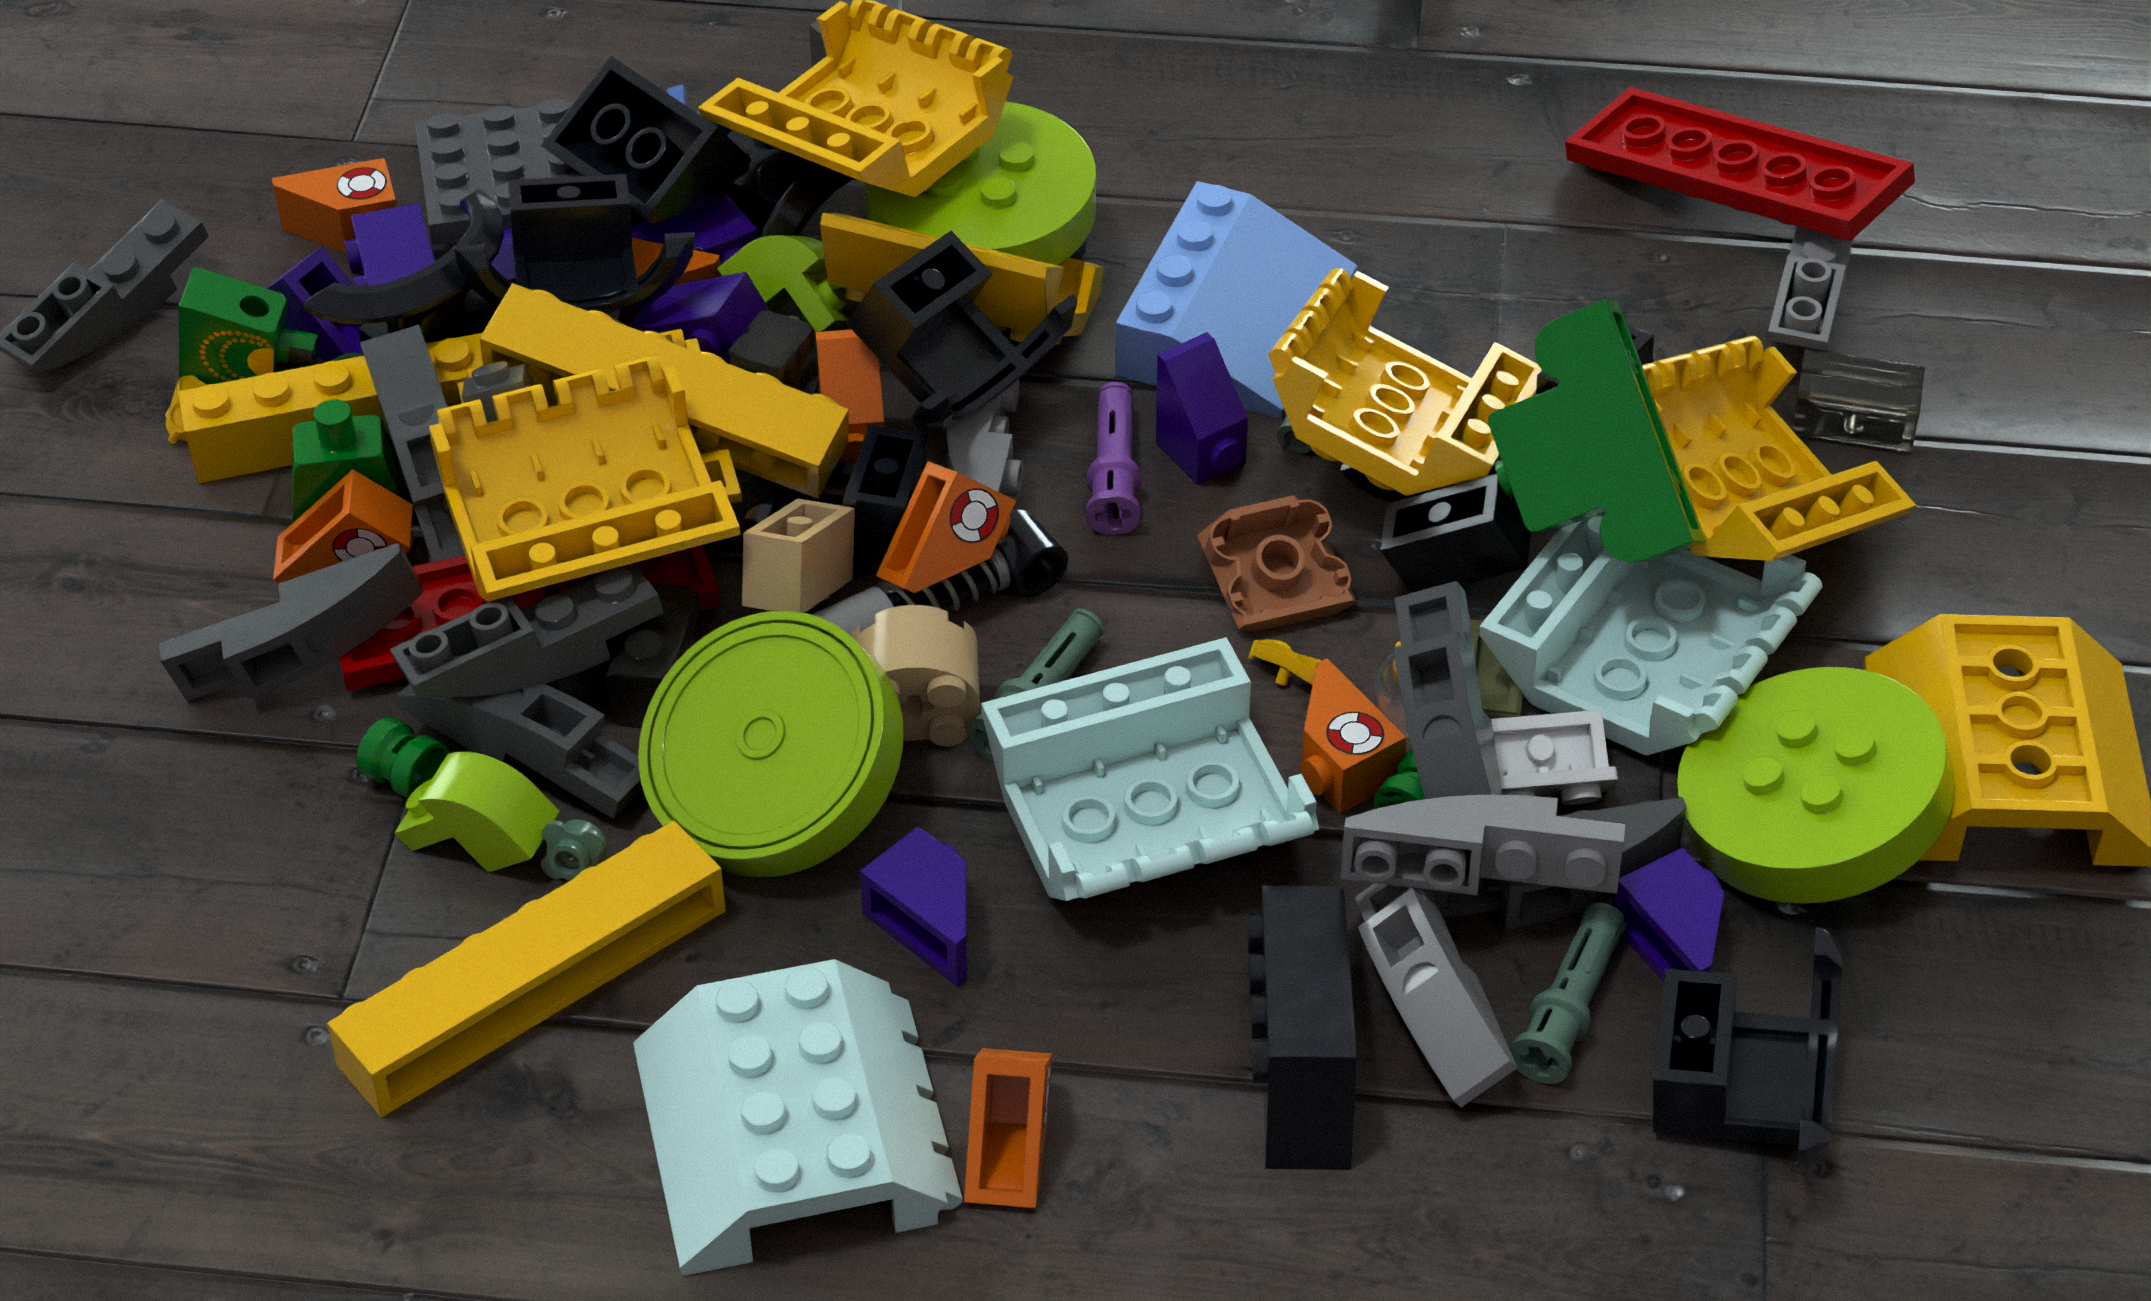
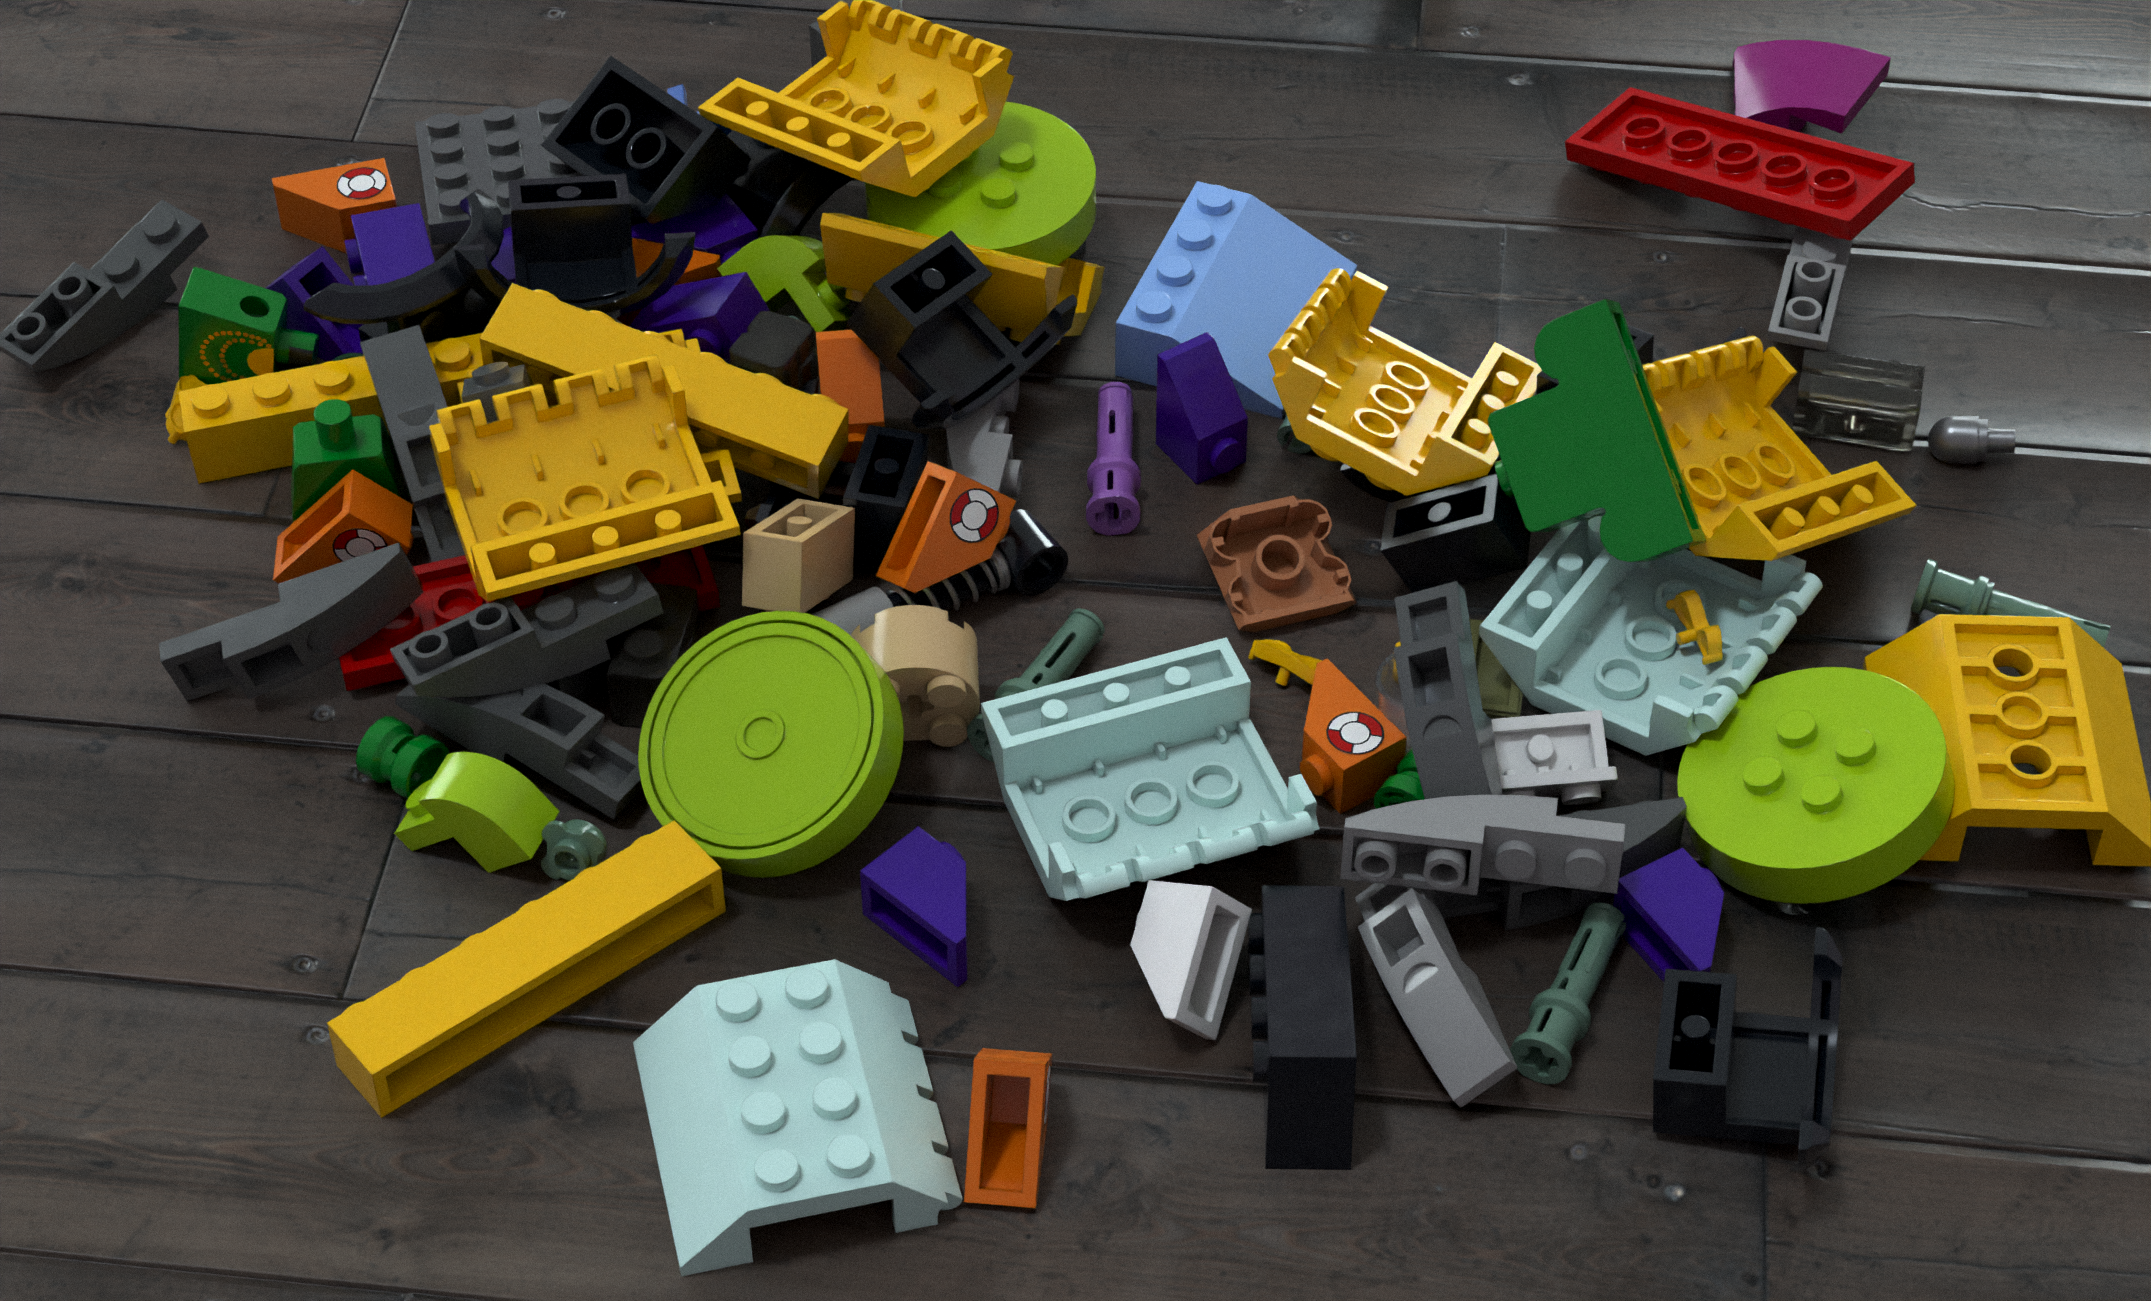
(1189, 951): none -> white slope
(1692, 615): none -> yellow piece
(1805, 82): none -> magenta slope
(1958, 595): none -> sand green pin
(1968, 440): none -> flat silver cylinder

